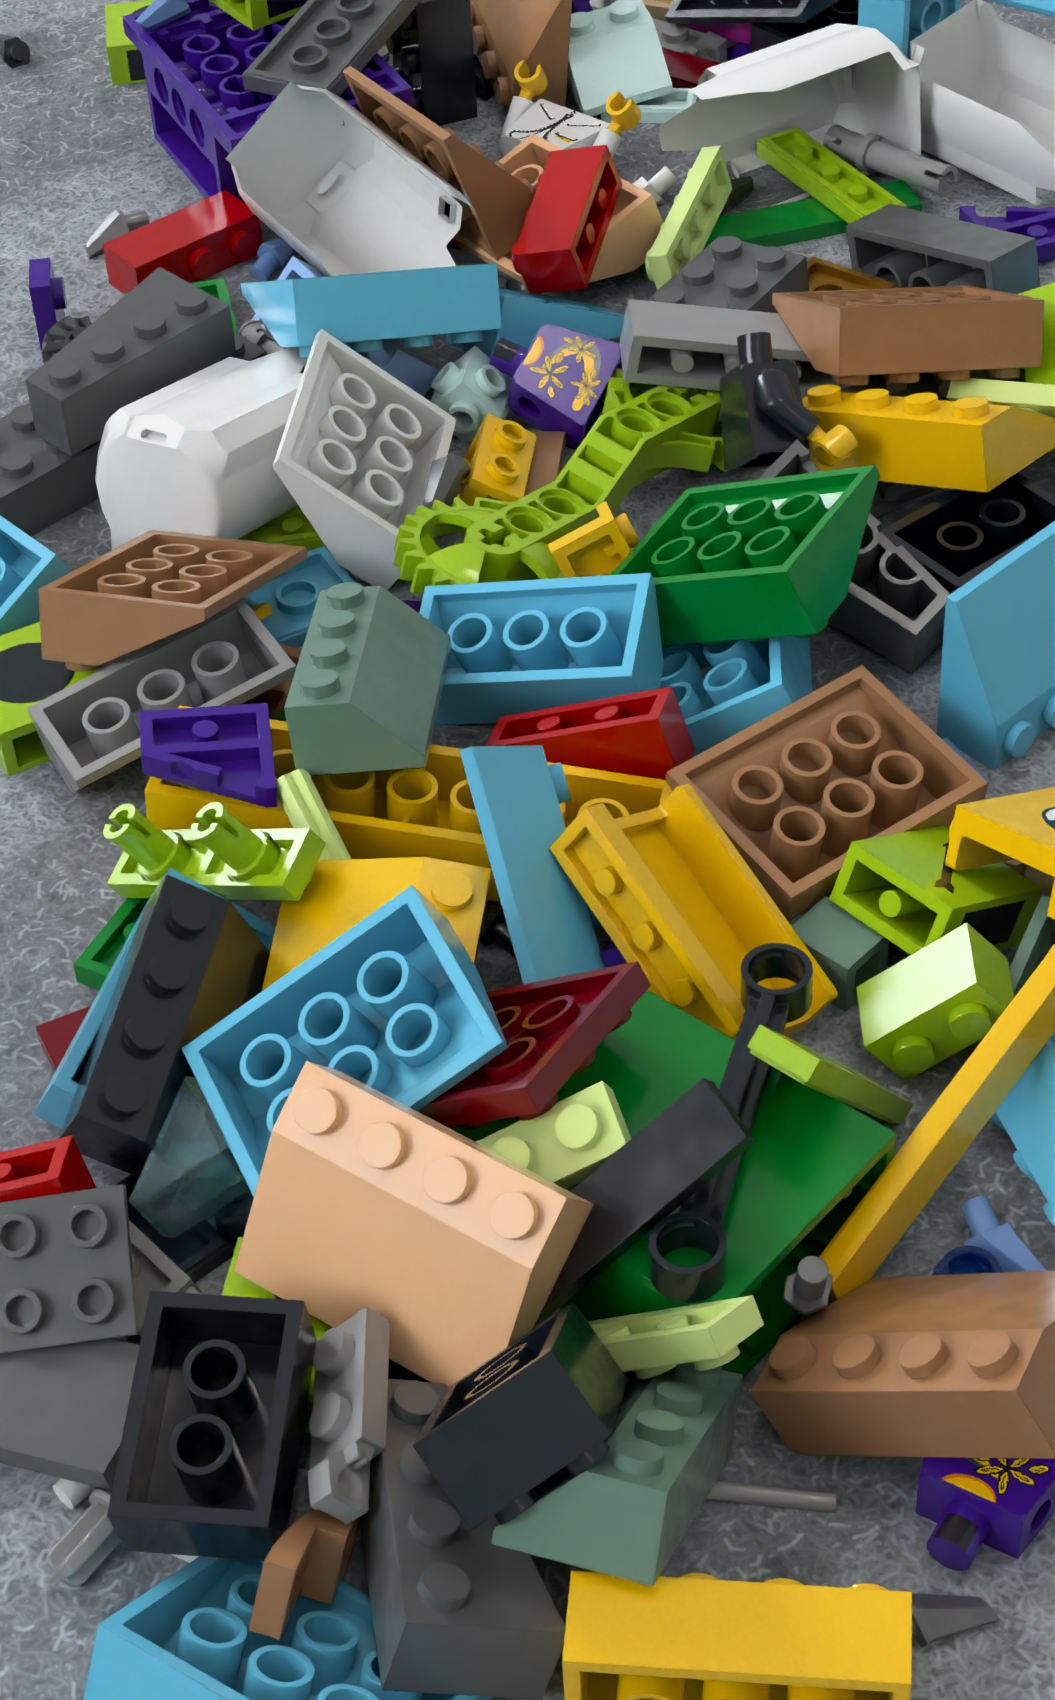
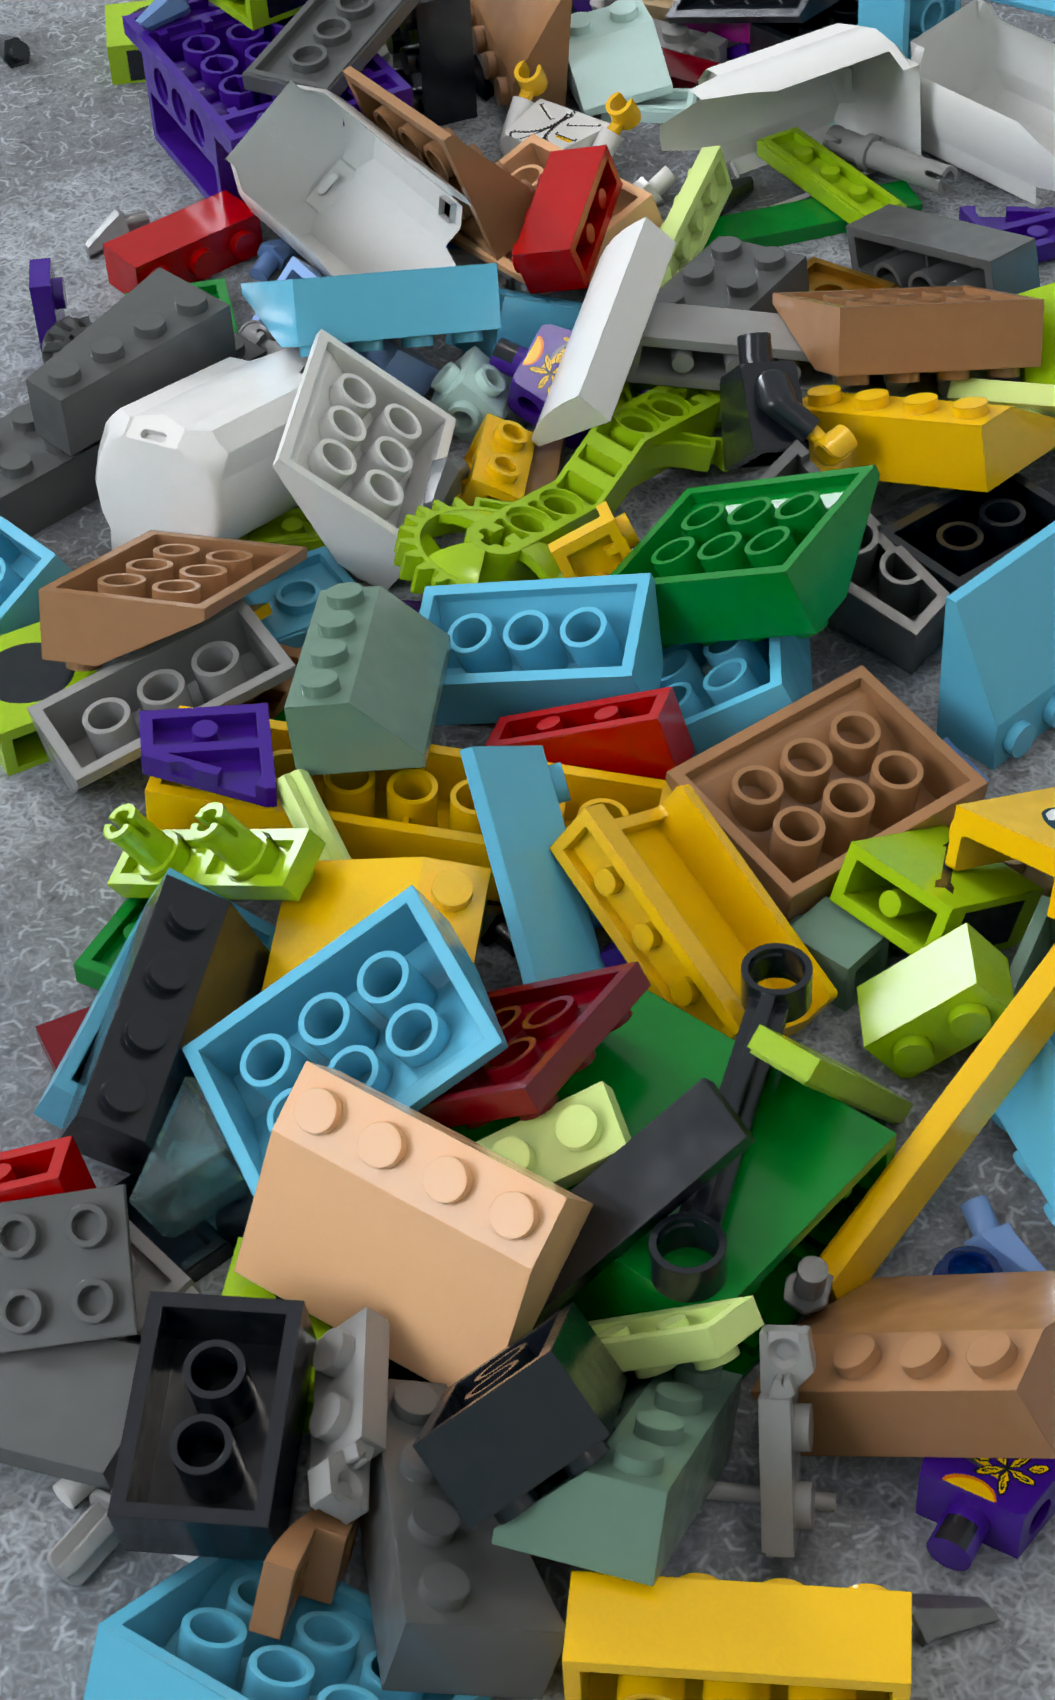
(606, 333): none -> white slope
(784, 1432): none -> light grey hinge

